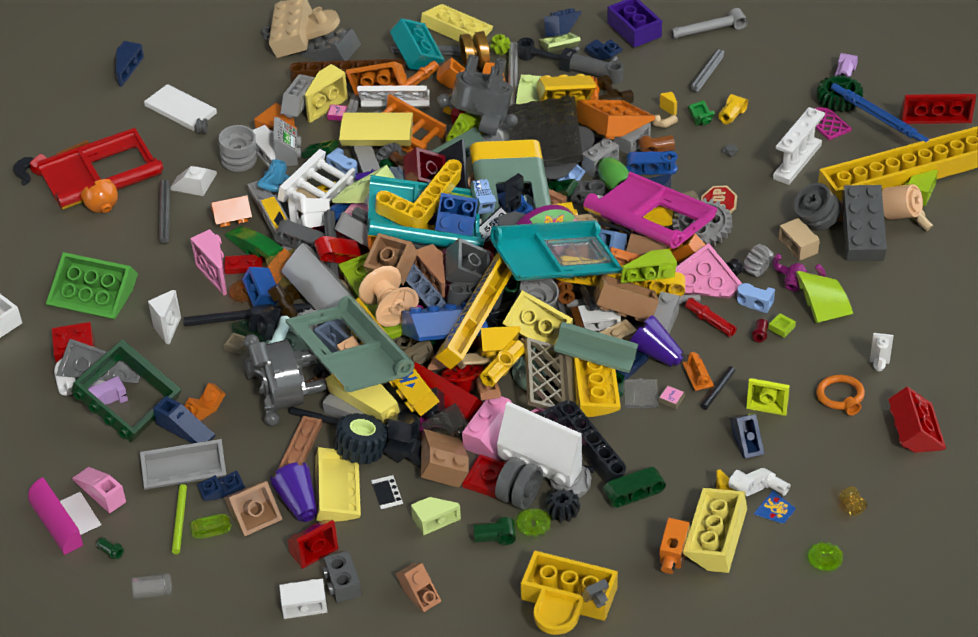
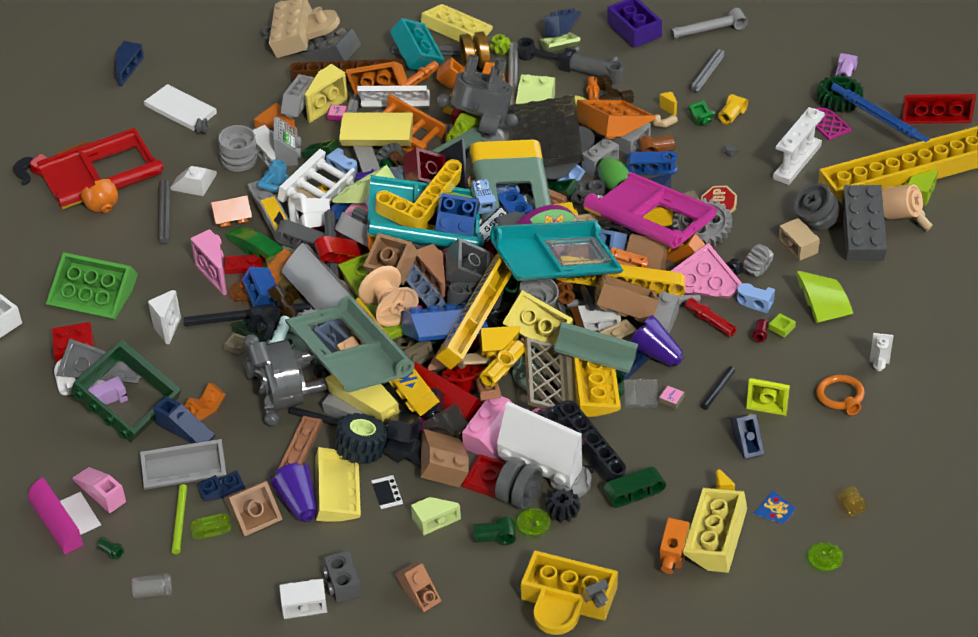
(313, 543): red slope -> none
(513, 190): black slope -> none
(564, 85): yellow slope -> none
(603, 51): dark blue slope -> none
(650, 266): lime slope -> none
(697, 372): orange hinge -> none
(757, 481): white beam -> none
(791, 280): magenta piece -> none
(916, 422): red slope -> none

